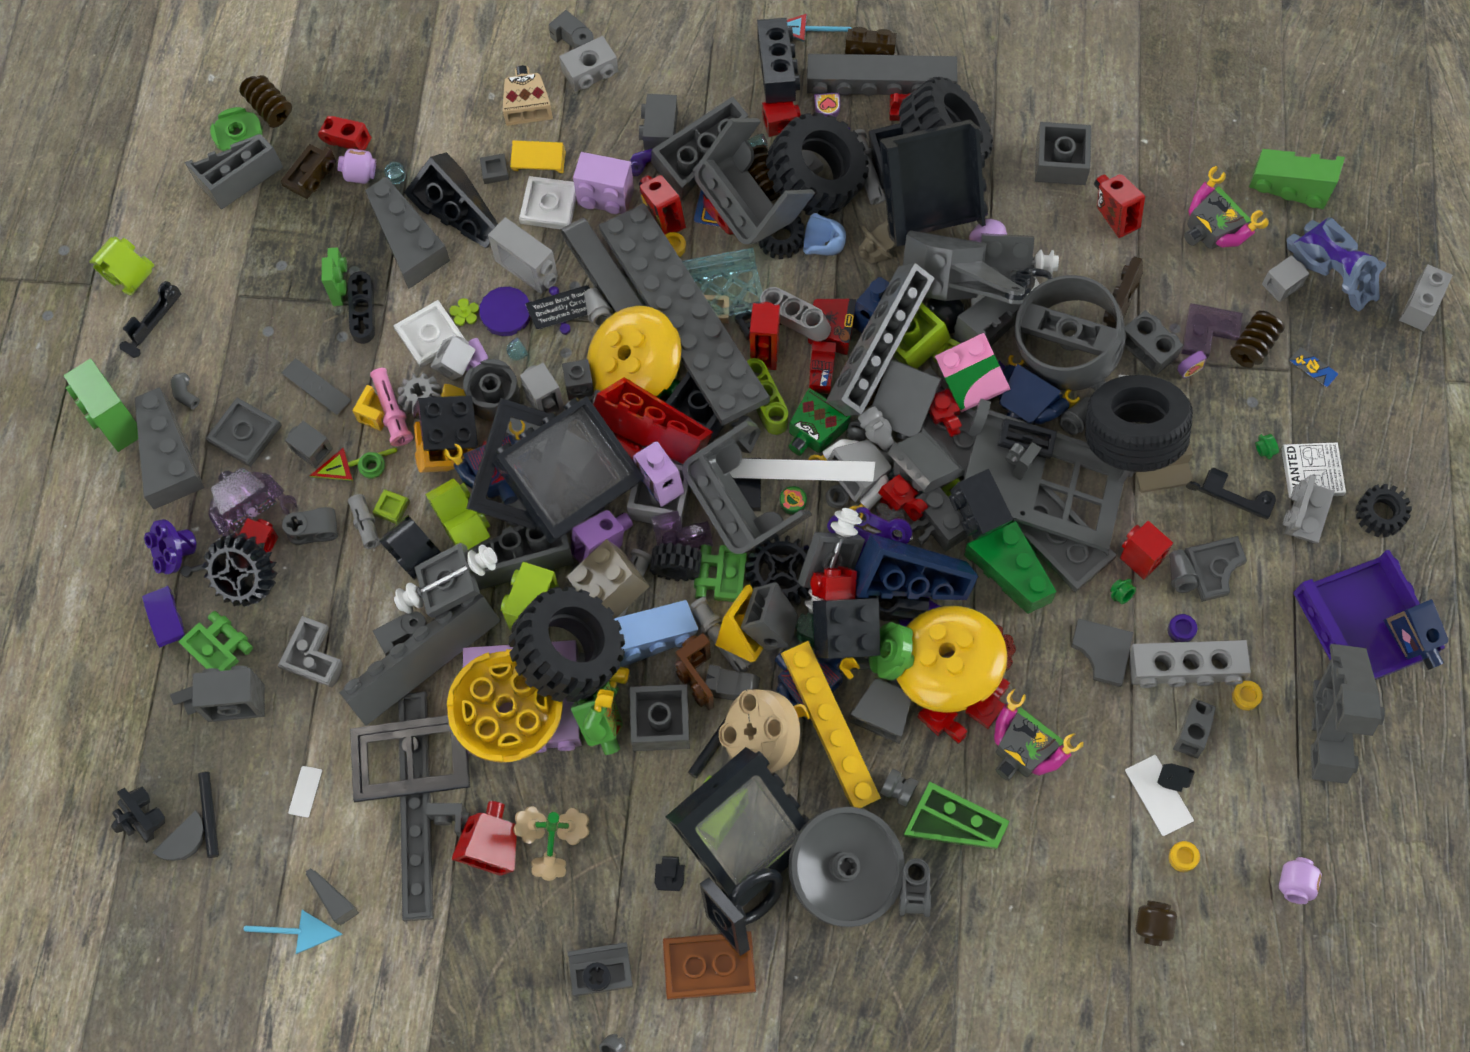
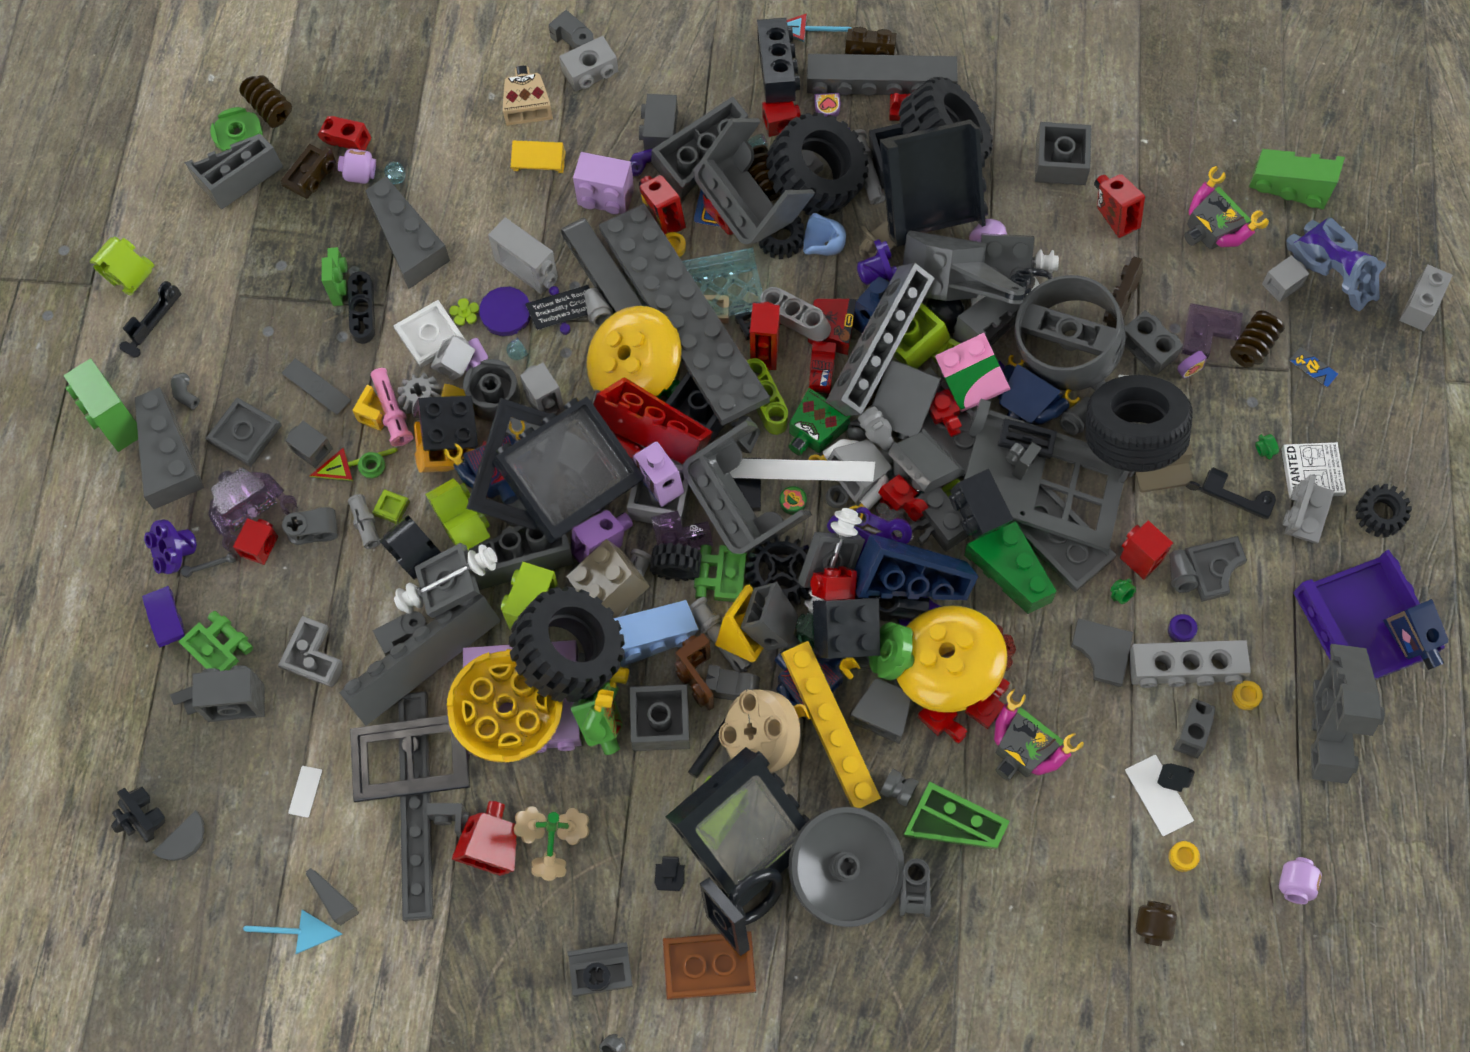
(208, 815): black bar -> none
(233, 582): black gear -> none
(449, 195): black wedge -> none
(494, 168): dark grey tile -> none
(548, 203): white tile -> none
(578, 379): dark grey brick -> none
(877, 265): none -> dark purple plate

